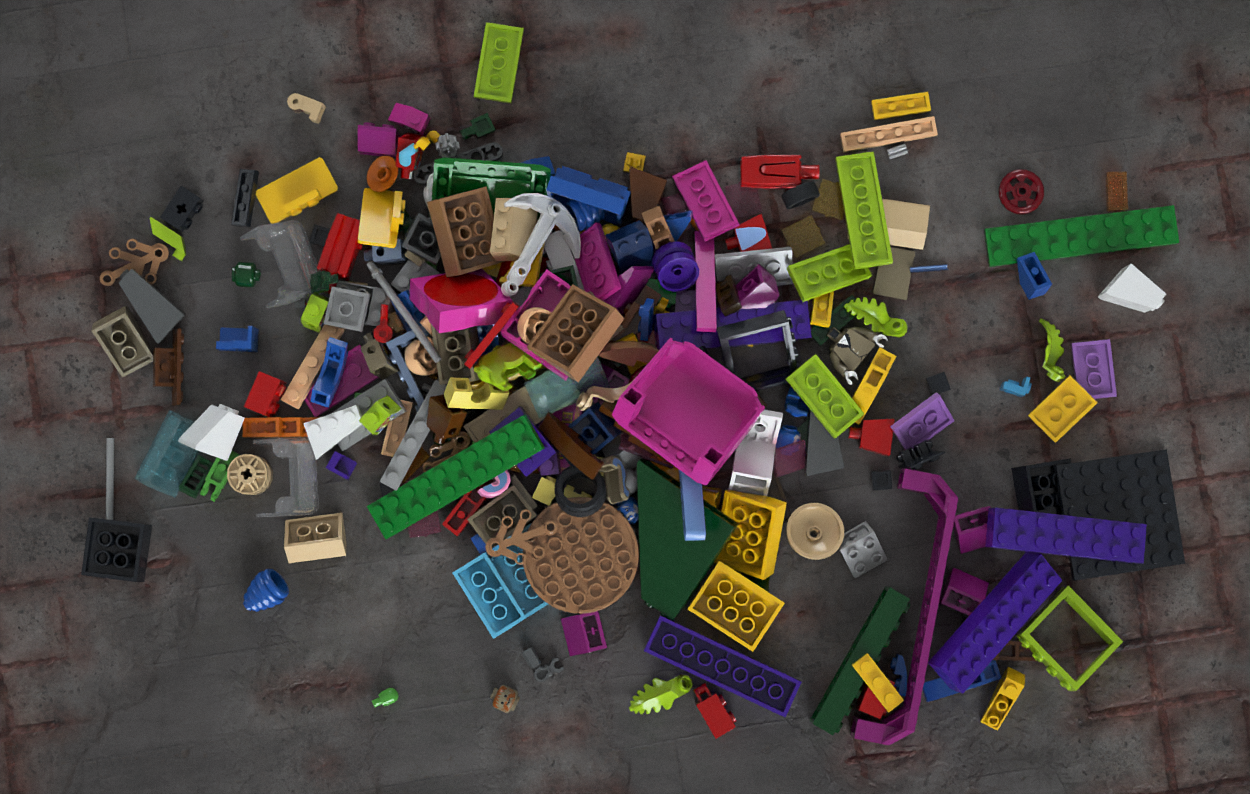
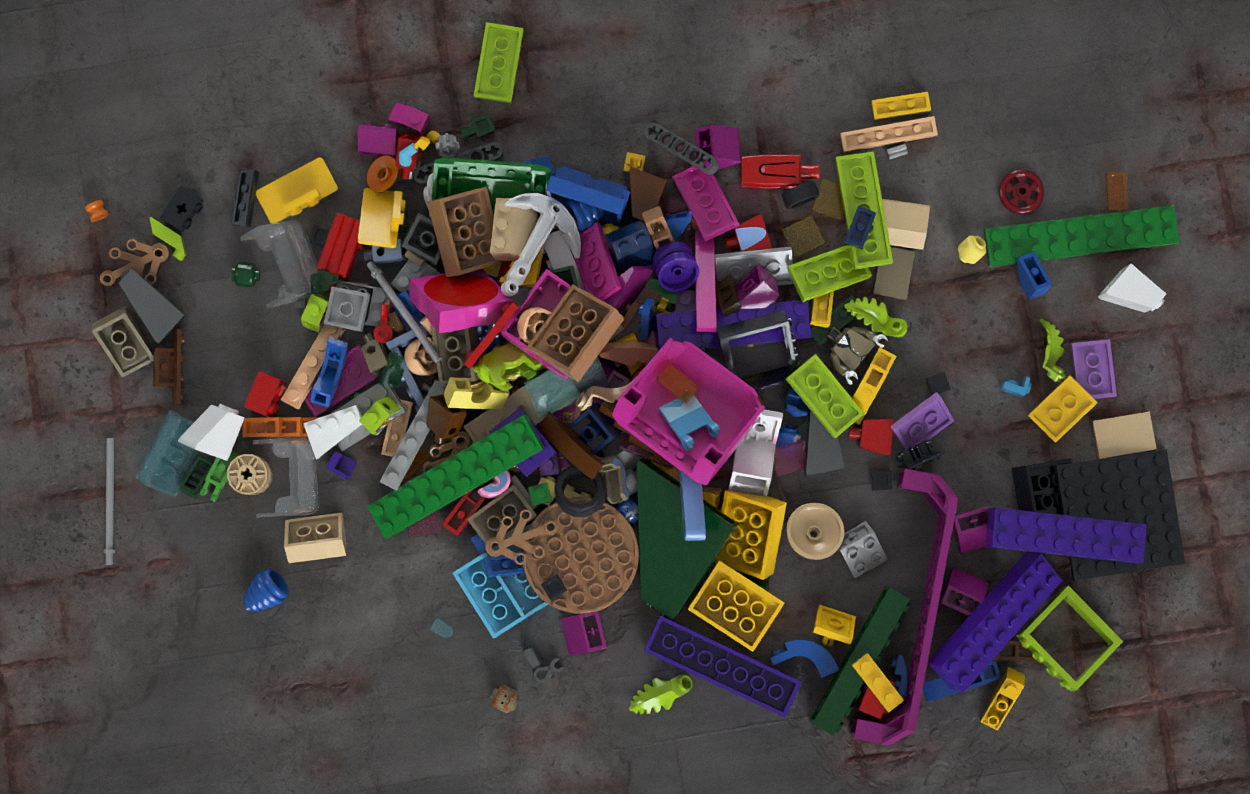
(96, 210): none -> orange wheel
(116, 549): black slope -> none
(238, 339): blue panel -> none
(300, 103): tan leg -> none
(386, 697): bright green cylinder -> none
(393, 373): none -> clear green plate
(442, 628): none -> clear light blue piece
(502, 566): none -> blue plate
(539, 494): none -> green plate
(554, 587): none -> black tile
(677, 383): none -> clear orange plate
(687, 153): none -> dark grey beam
(688, 418): none -> dark azure flag
(714, 712): red brick -> none
(721, 143): none -> magenta slope
(817, 654): none -> blue arch
(834, 625): none -> yellow tile
(860, 227): none -> dark blue plate
(928, 268): medium blue piece -> none
(972, 249): none -> light yellow head
(1124, 435): none -> tan tile

